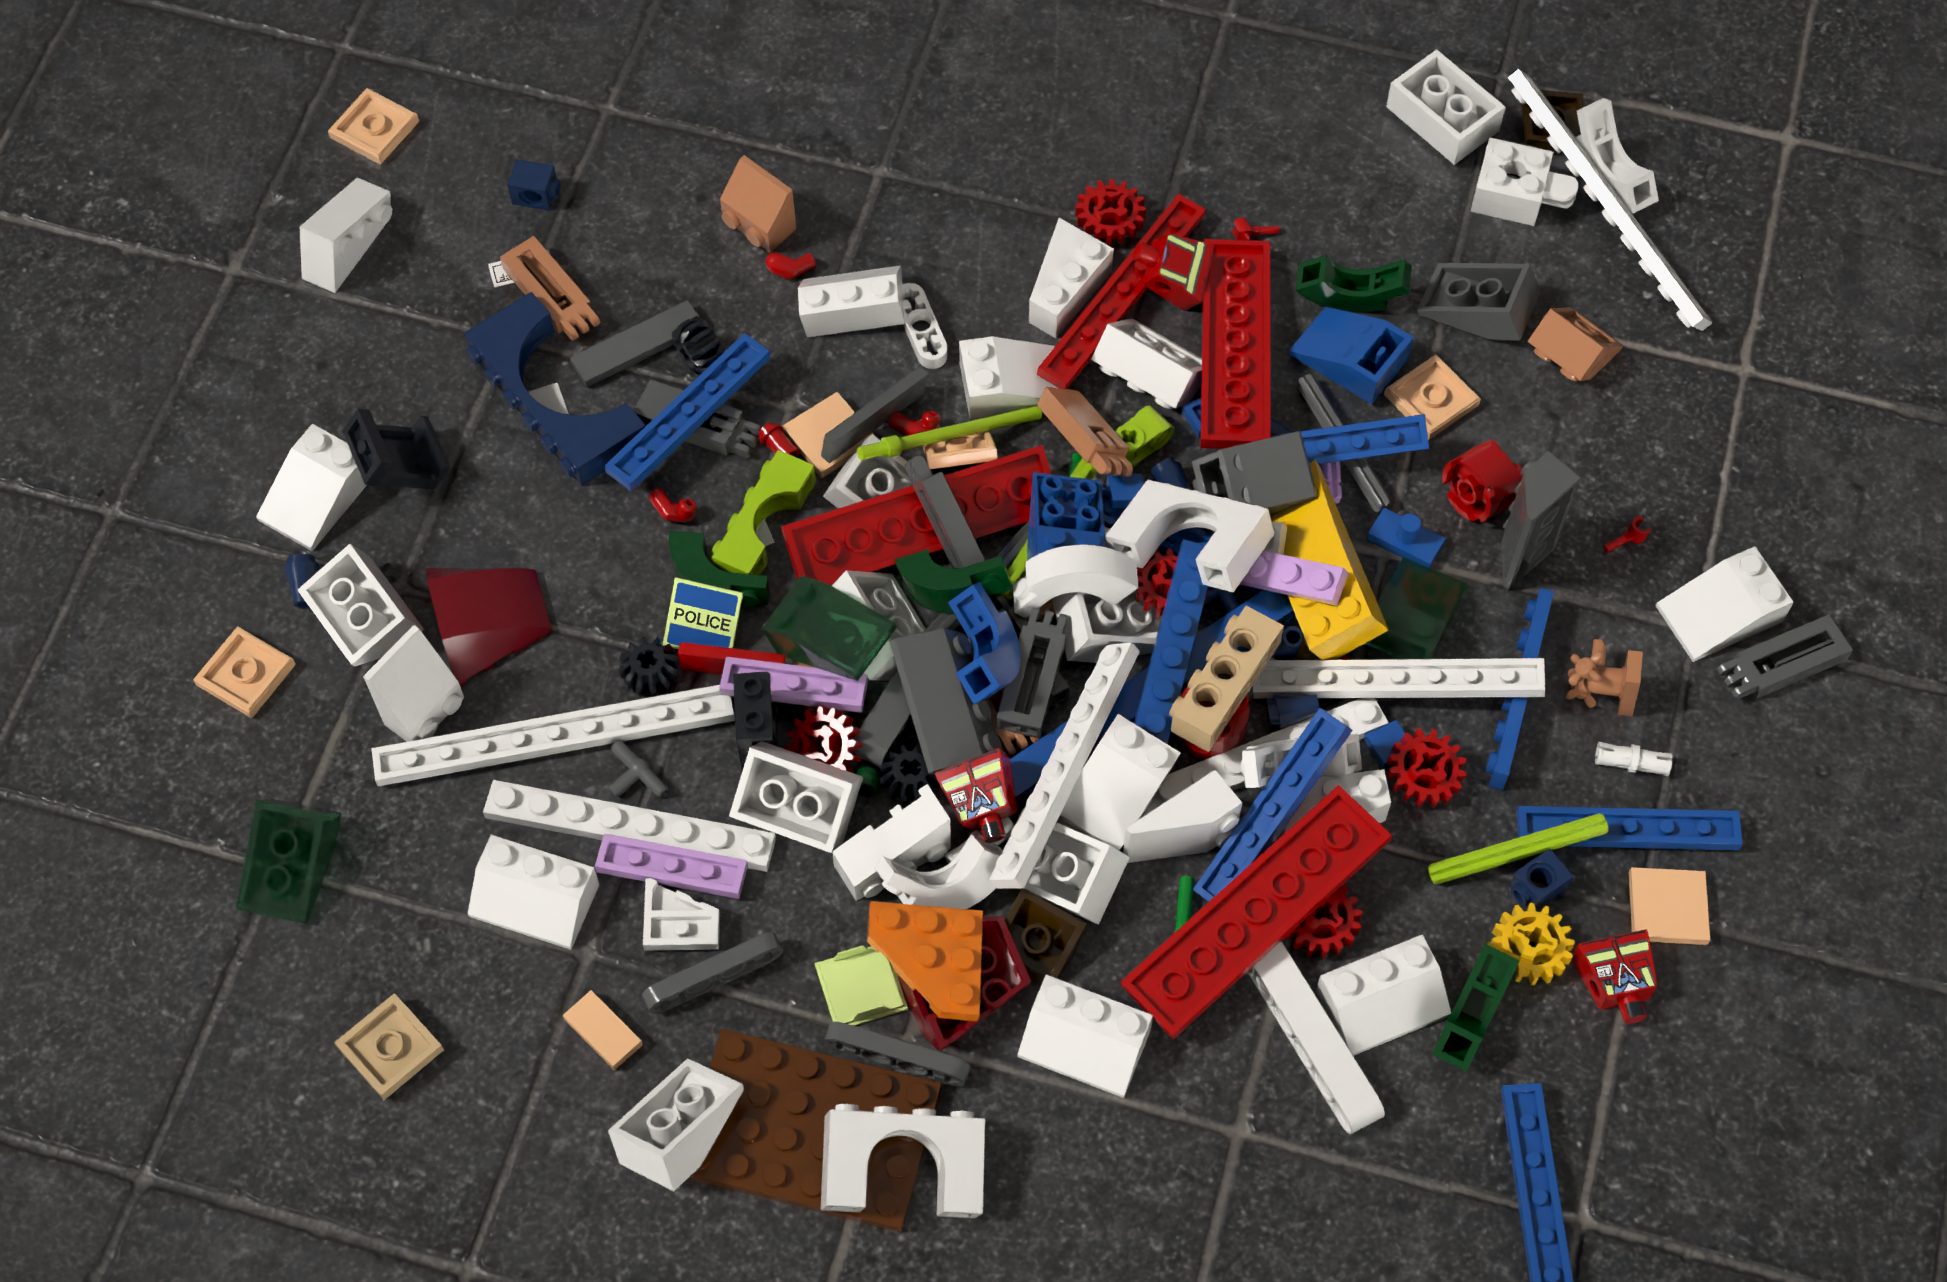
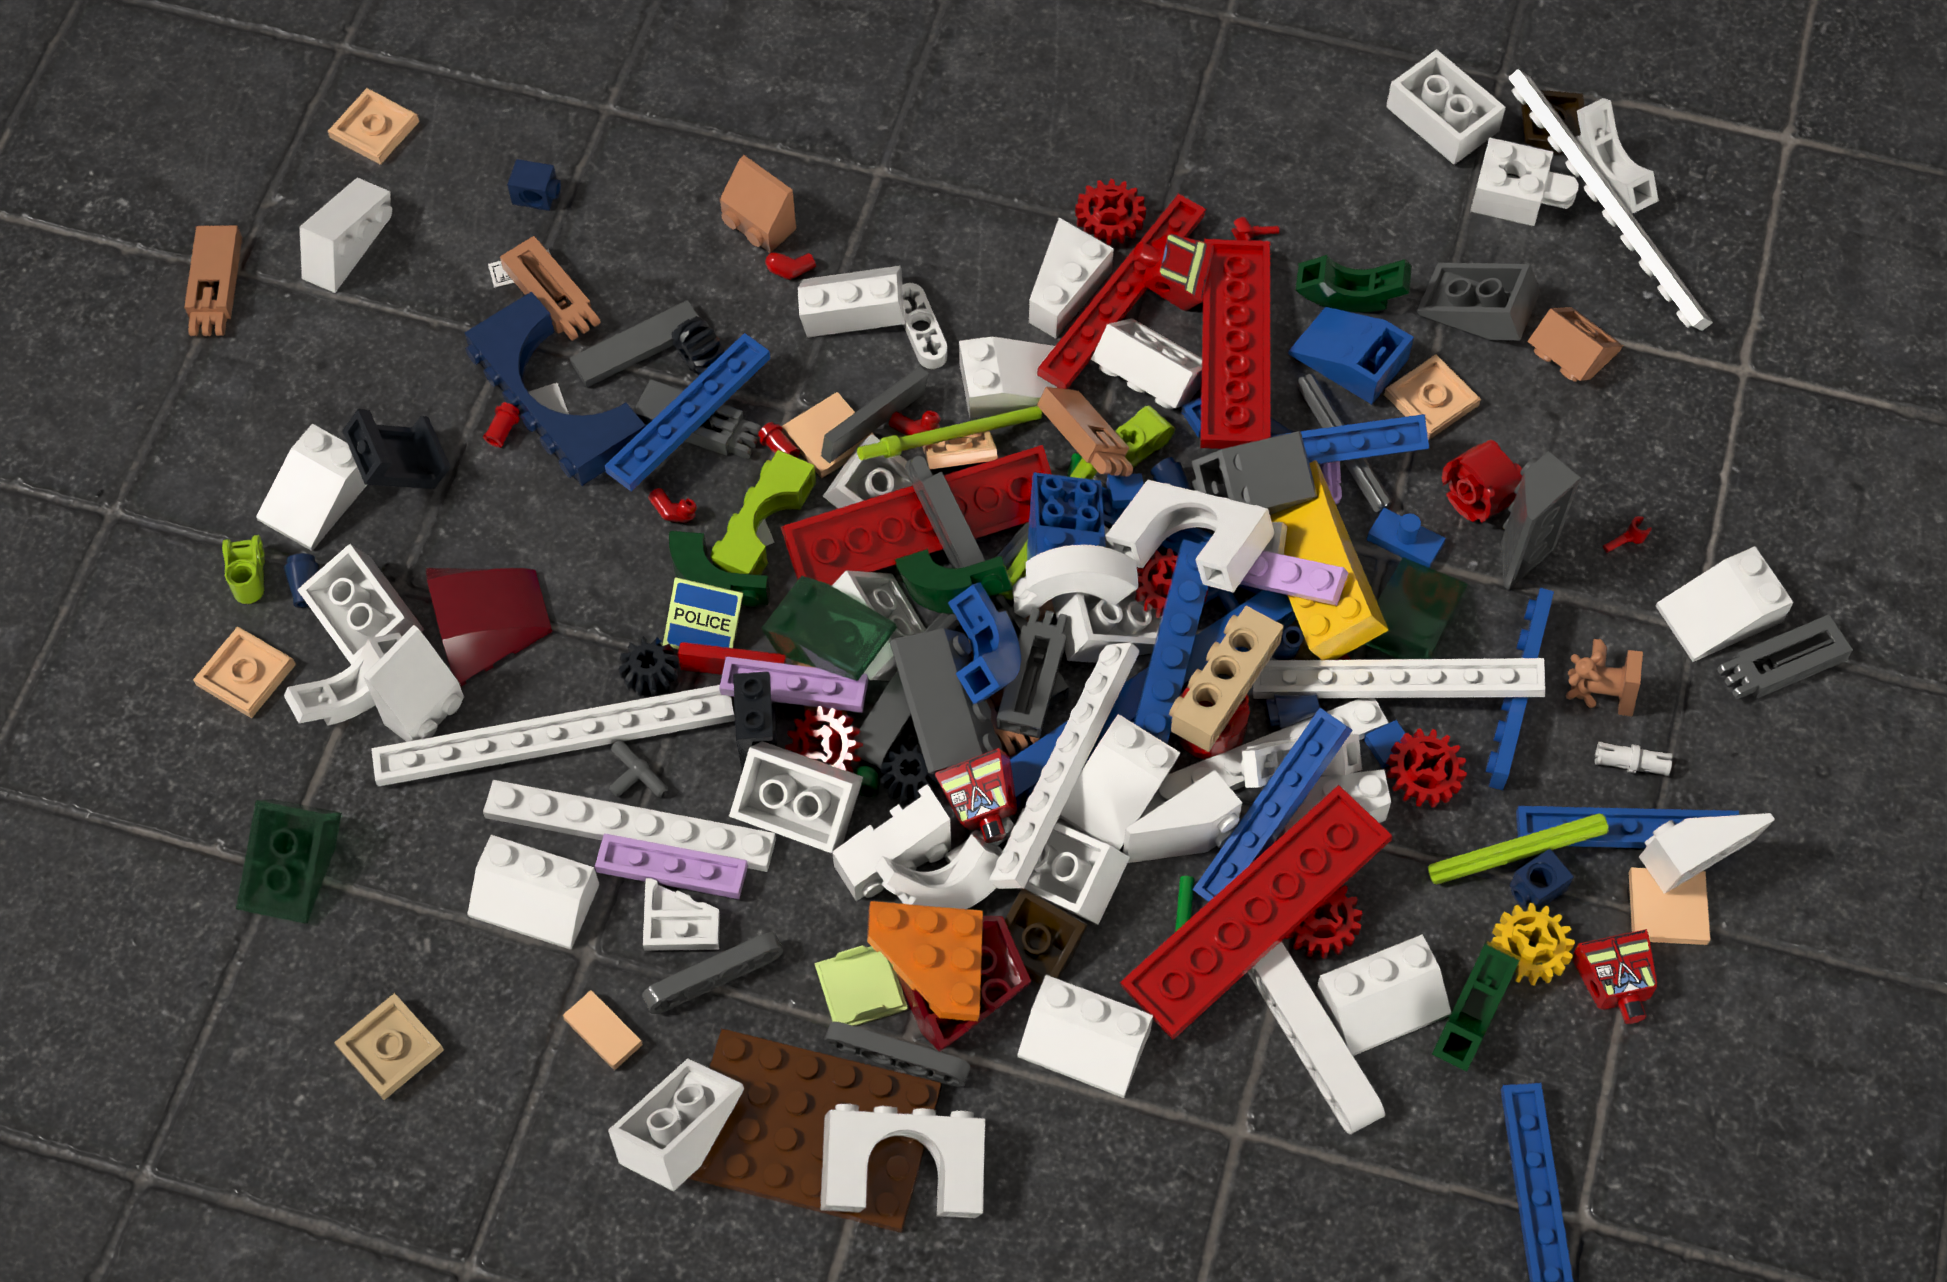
(213, 259): none -> nougat hinge
(245, 562): none -> lime piece
(343, 694): none -> white arch
(505, 418): none -> red pin
(1695, 844): none -> white slope

